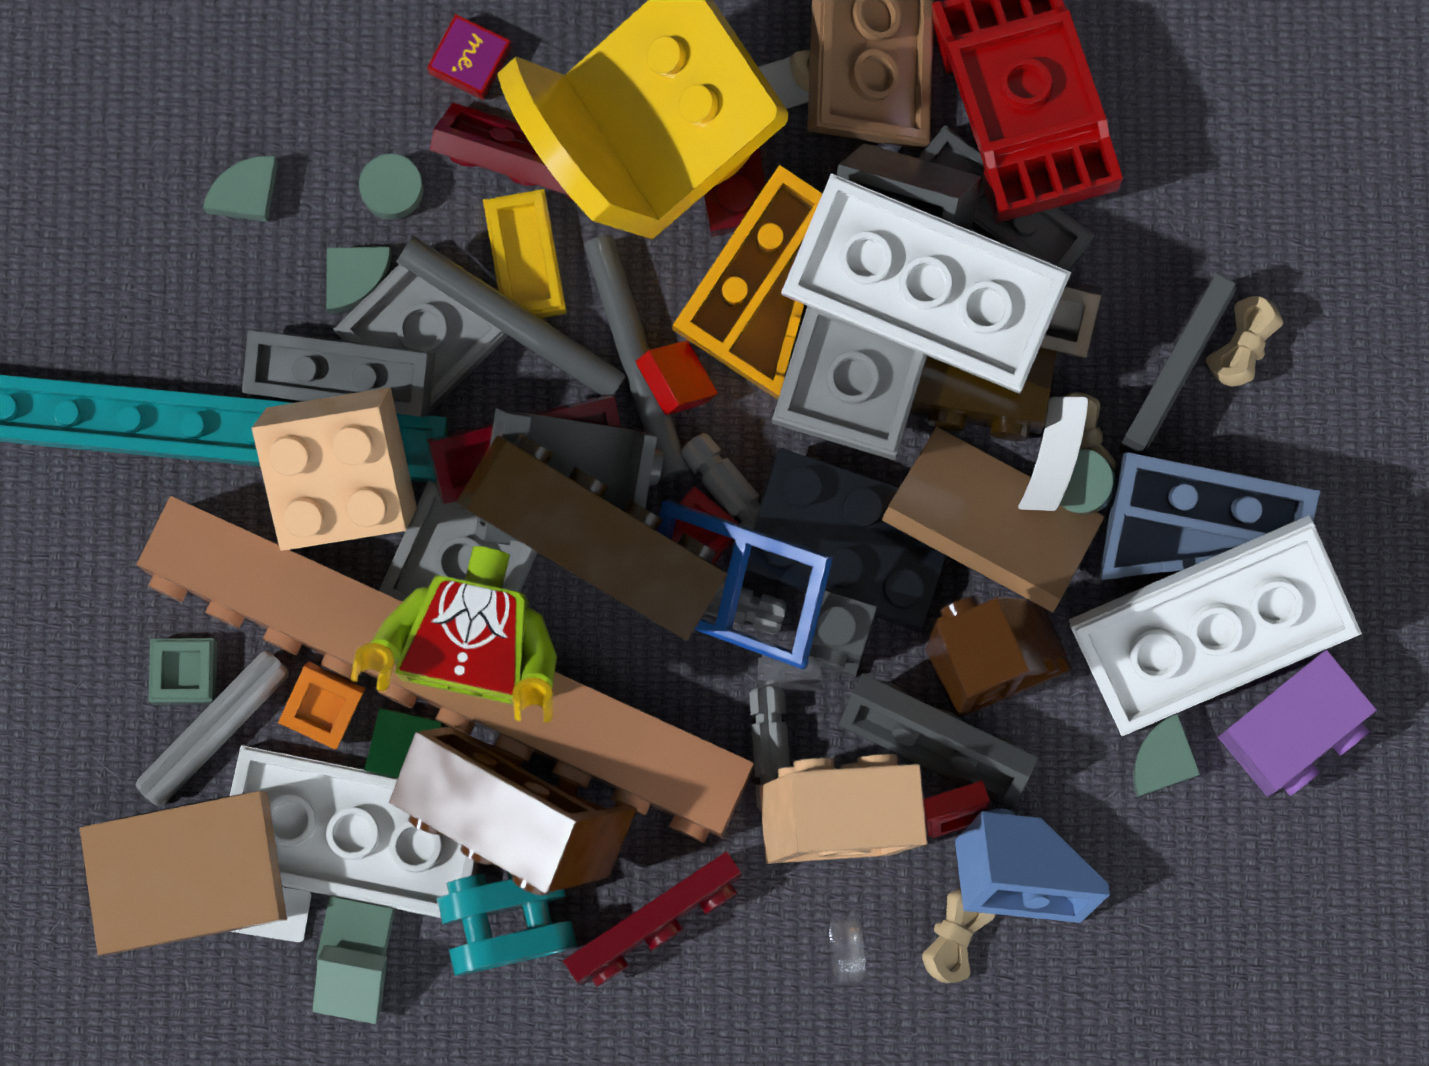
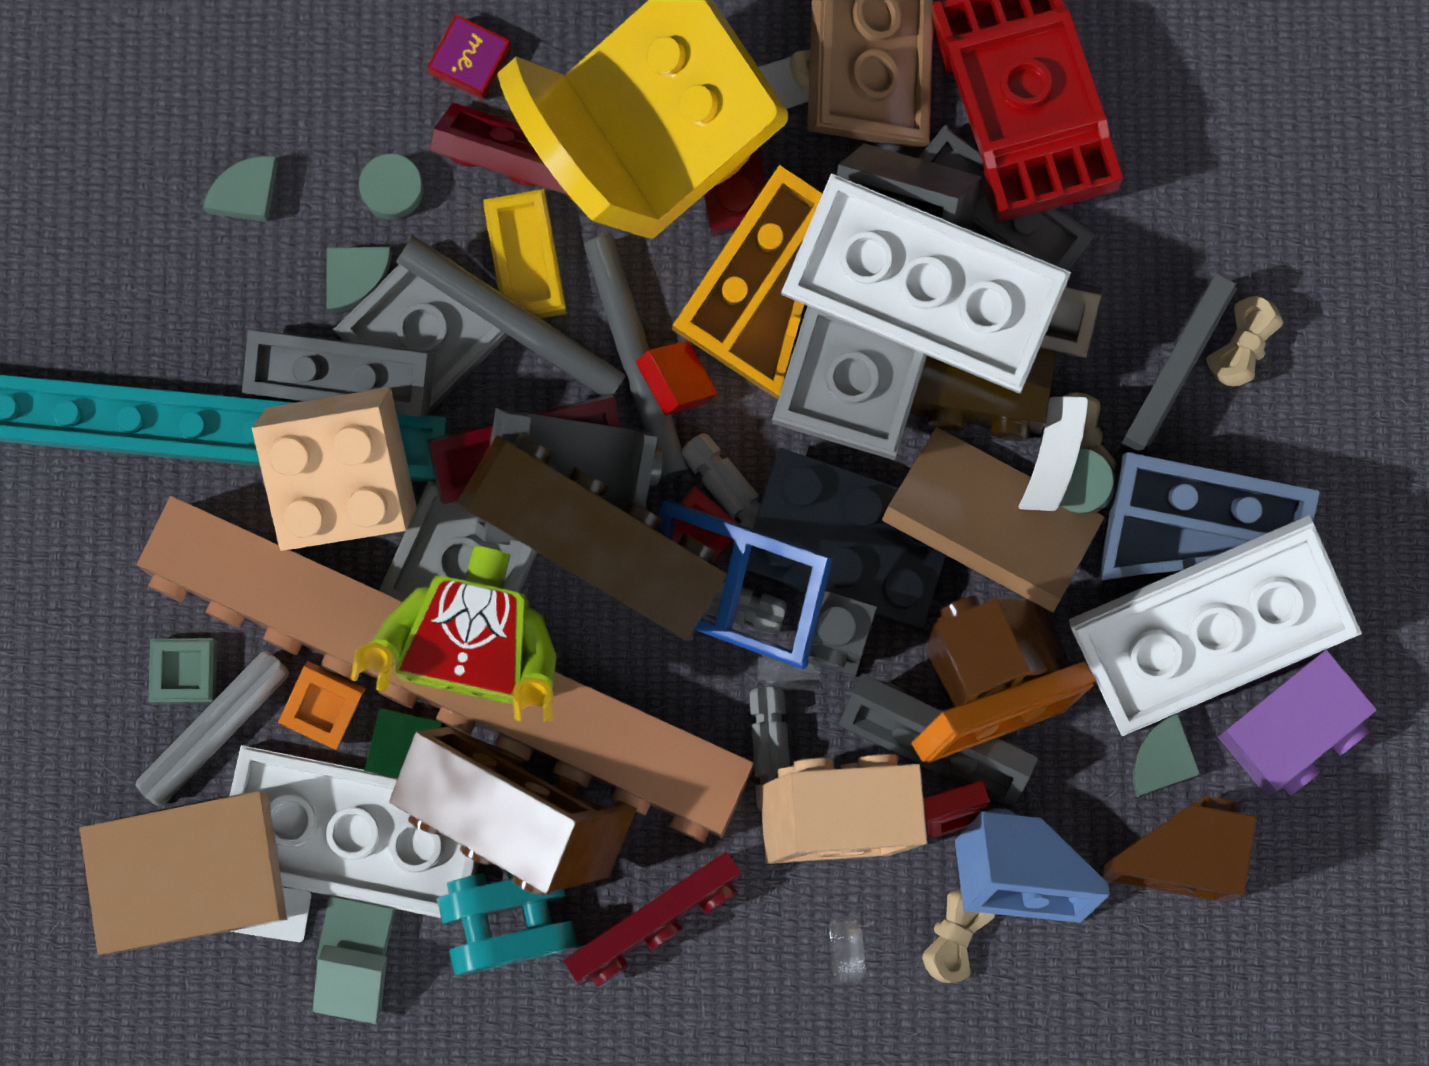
(1003, 712): none -> orange tile
(1192, 854): none -> reddish brown slope

